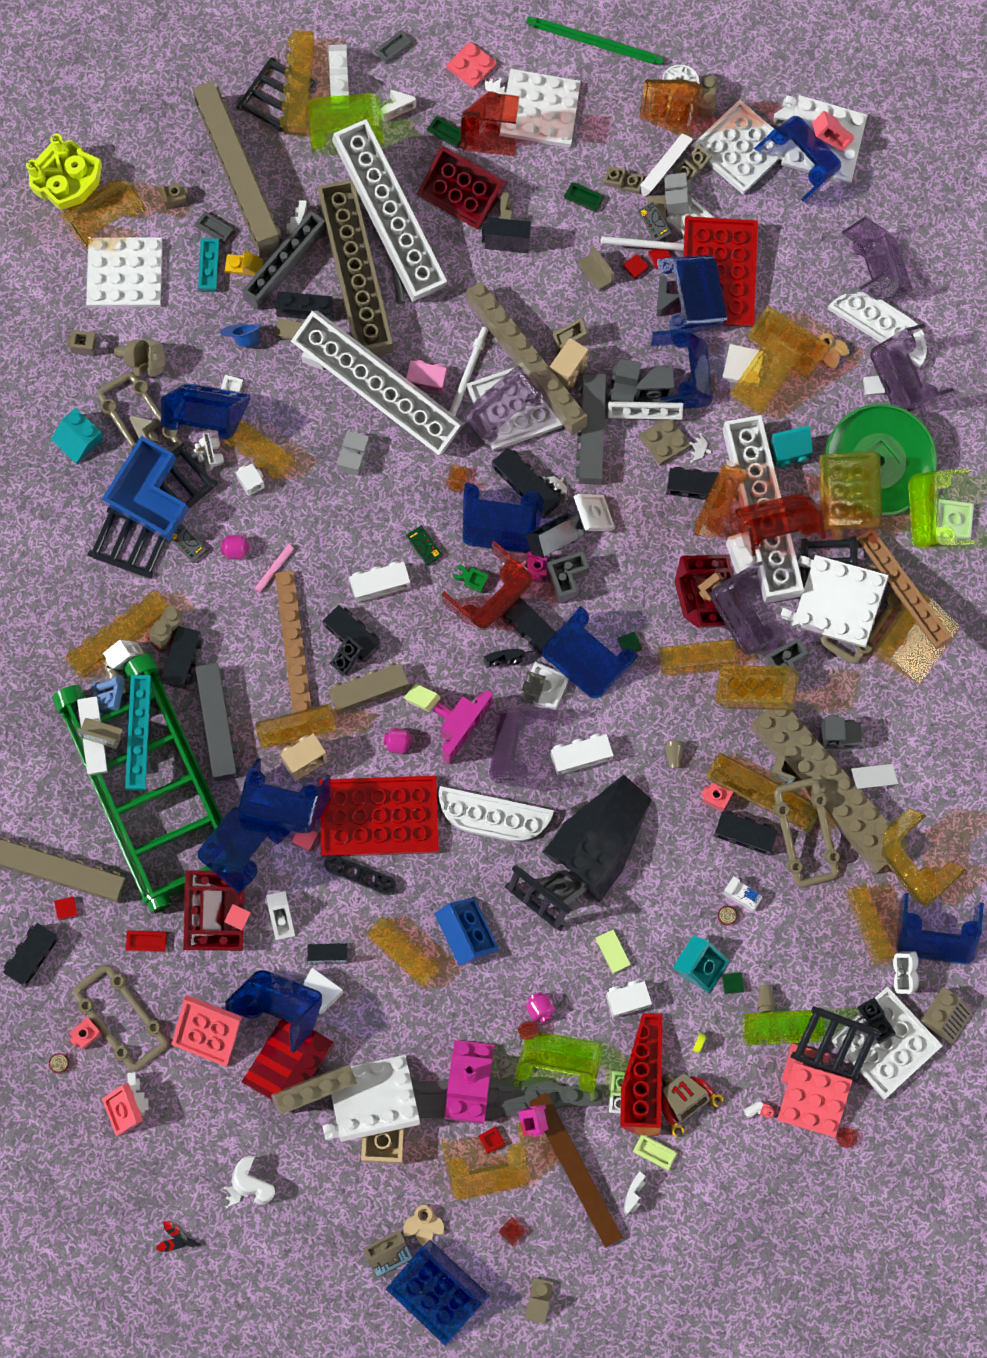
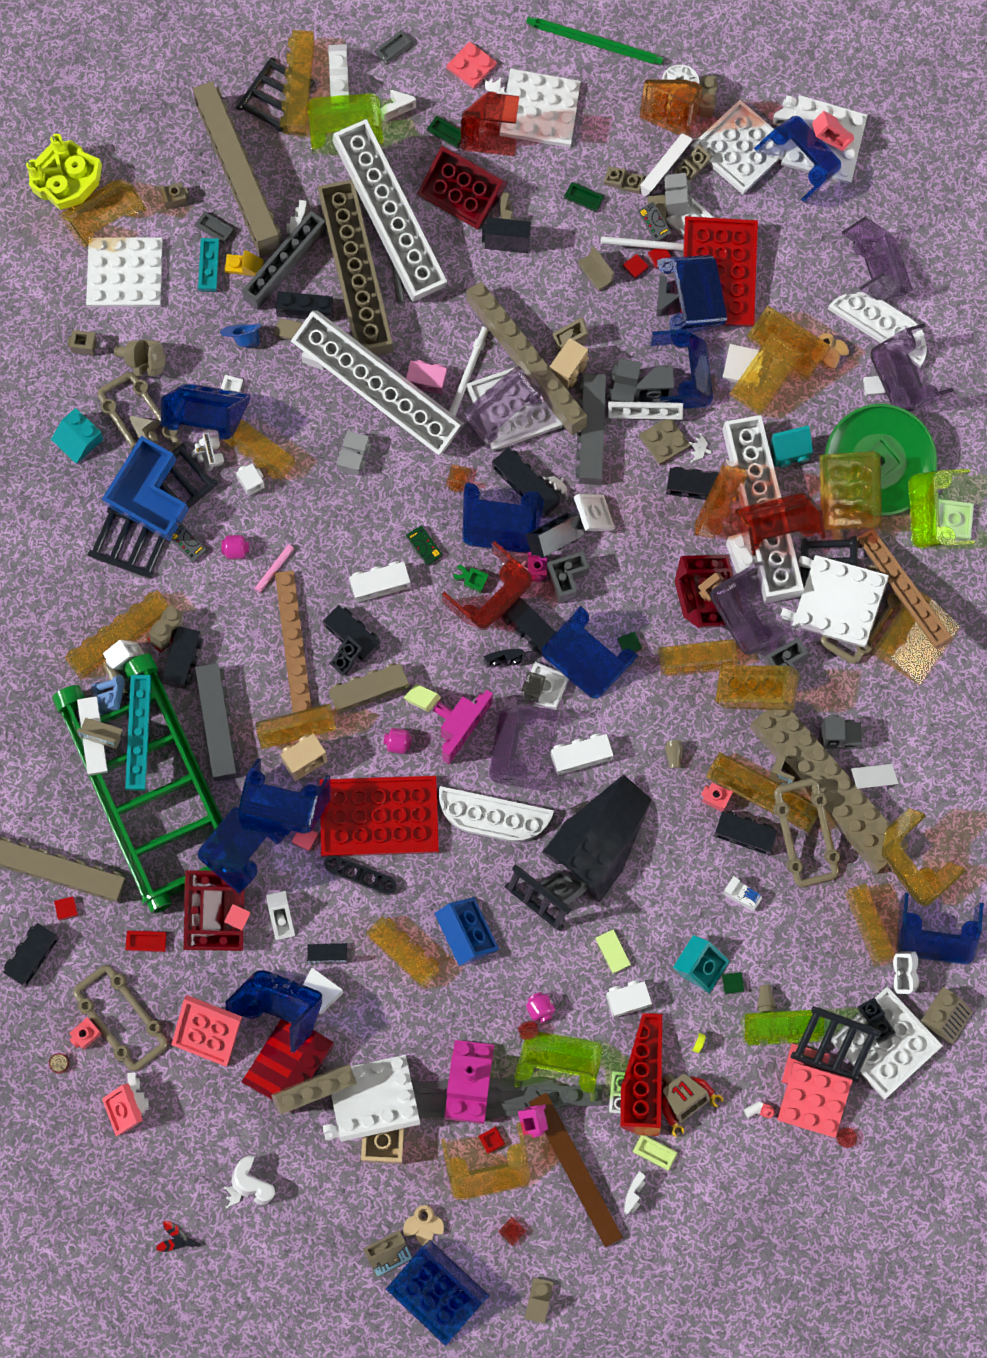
(727, 915): tile -> none

